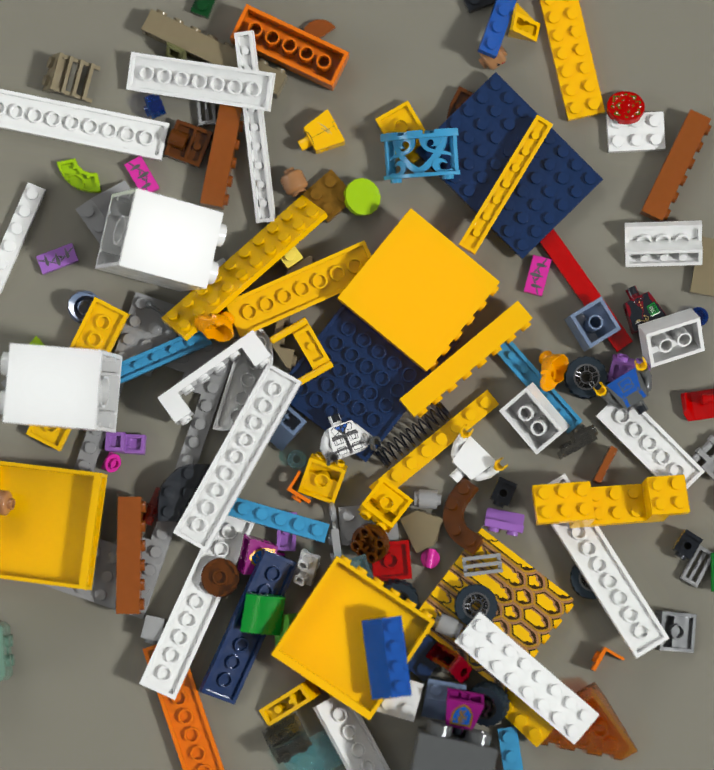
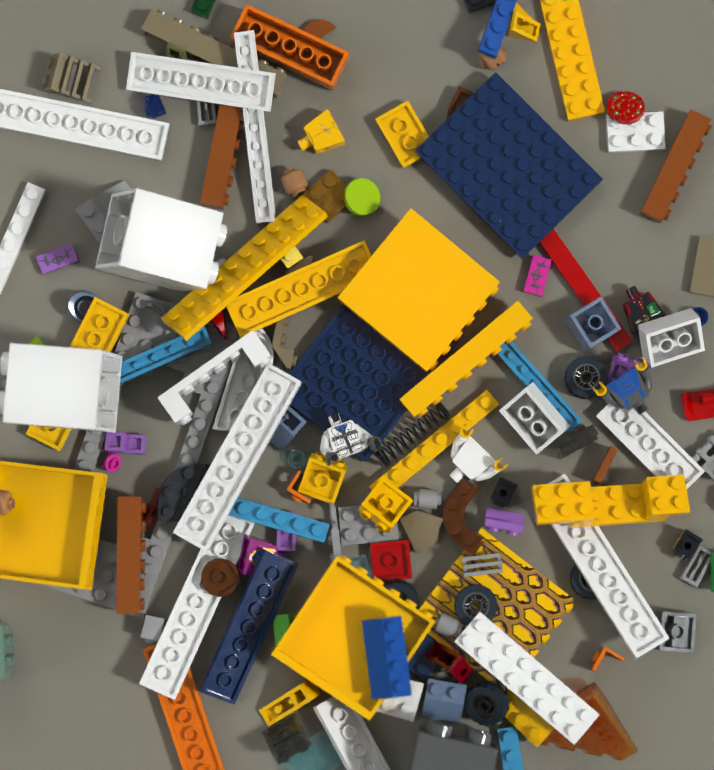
(79, 178): lime tile -> none
(141, 175): dark pink tile -> none
(188, 143): reddish brown plate -> none
(216, 326): light orange hair -> none
(262, 614): green slope -> none
(307, 568): white hips -> none
(310, 347): yellow plate -> none
(371, 541): reddish brown tile -> none
(395, 143): dark azure fence -> none
(430, 558): dark pink plate -> none
(463, 709): magenta torso -> none
(505, 184): yellow plate -> none
(552, 369): light orange hair -> none
(663, 243): white slope -> none

